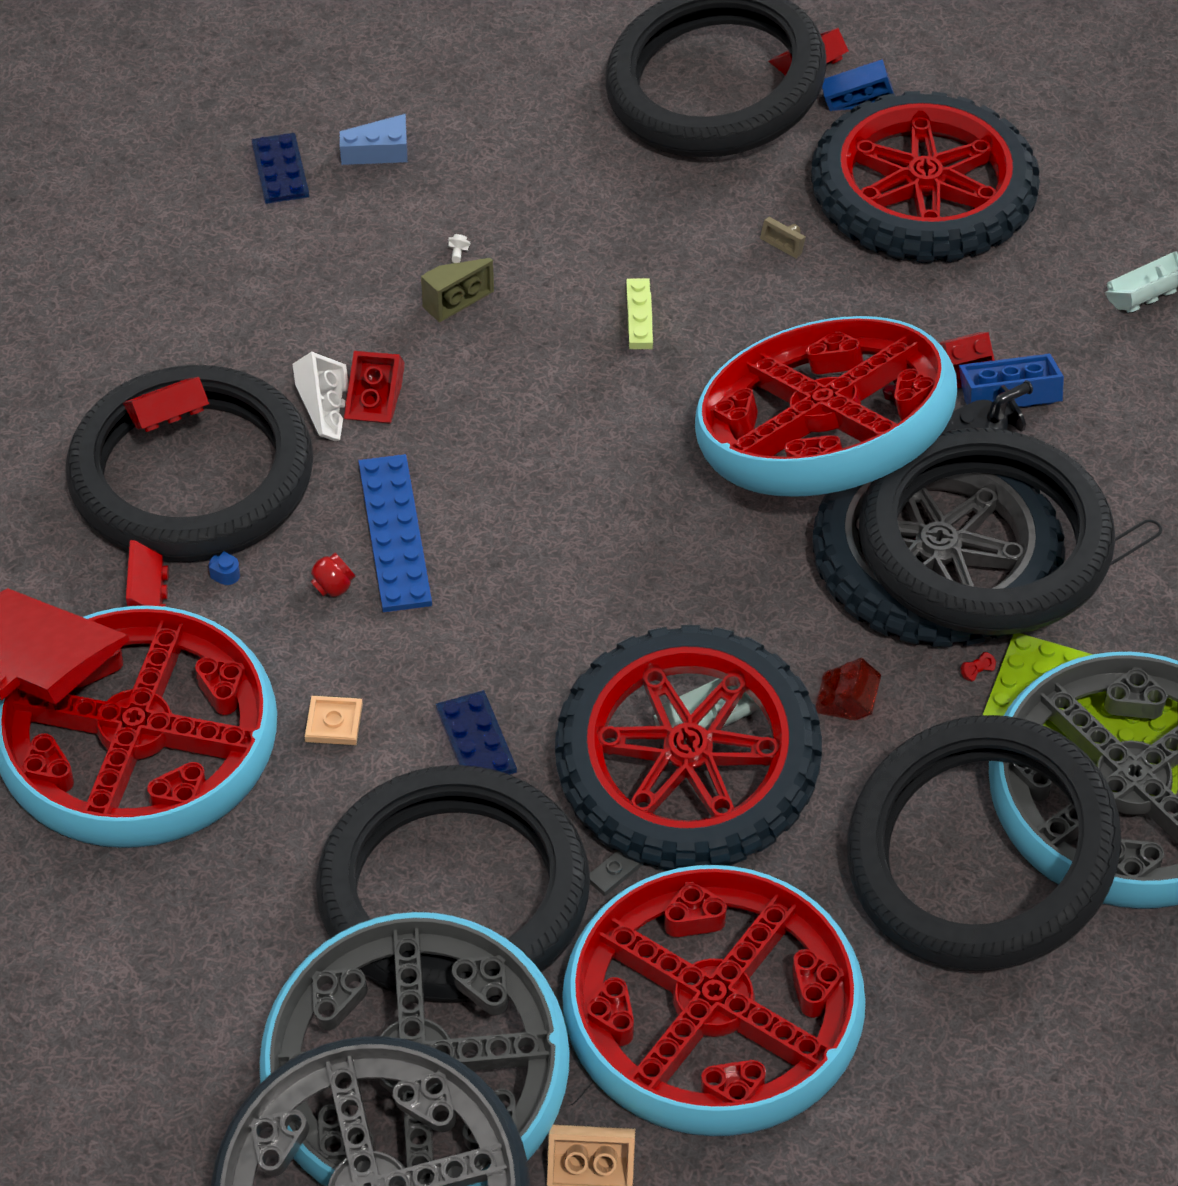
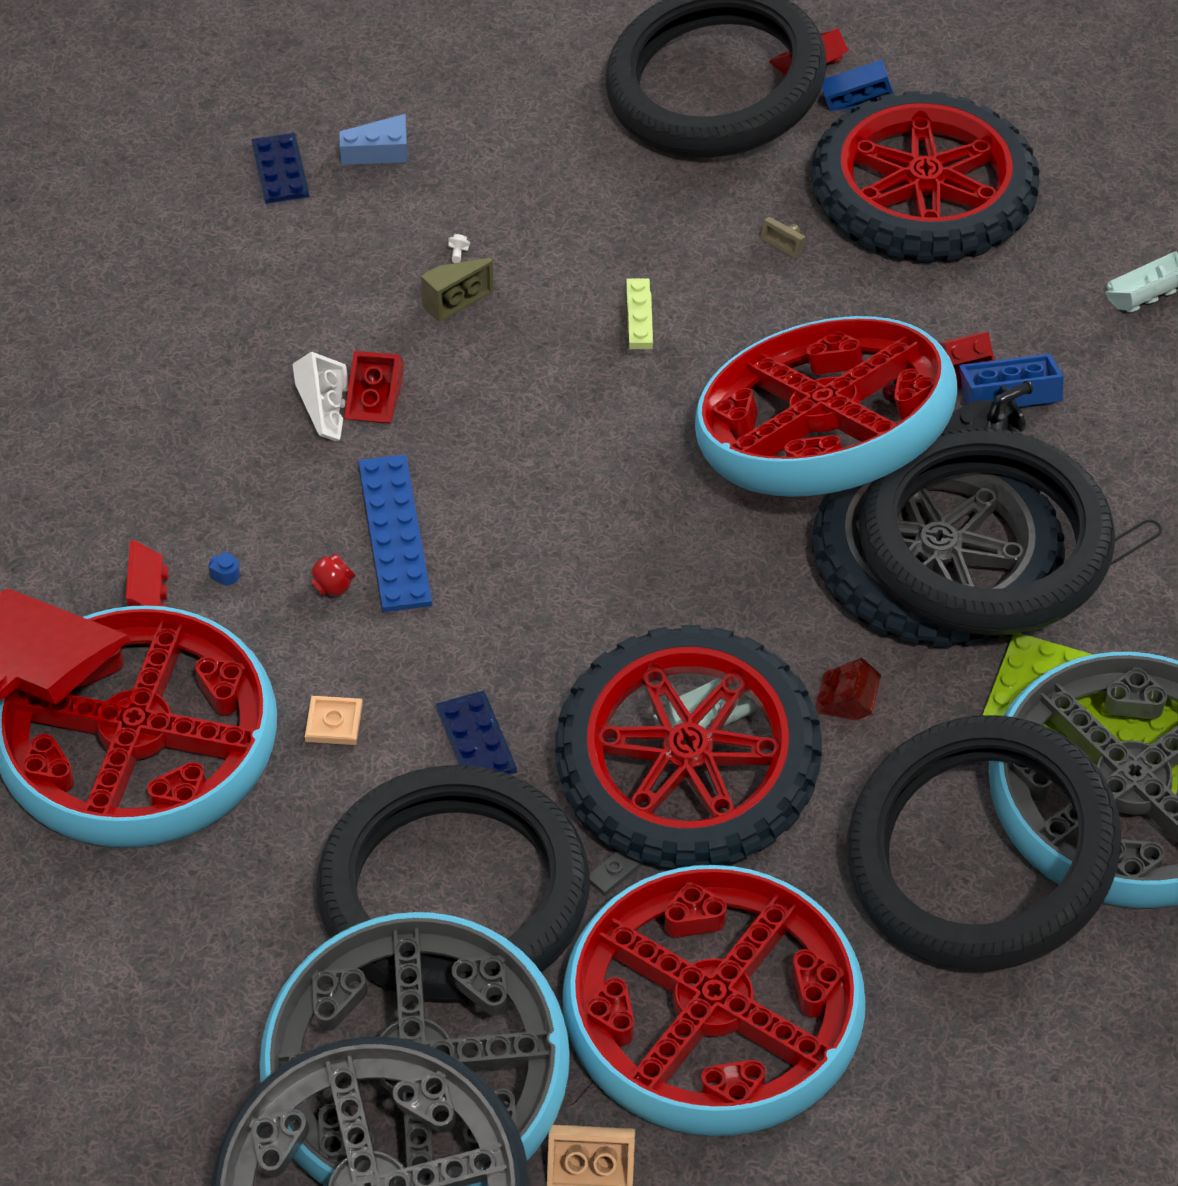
(167, 404): red slope -> none
(203, 535): black tyre -> none
(970, 669): red piece -> none

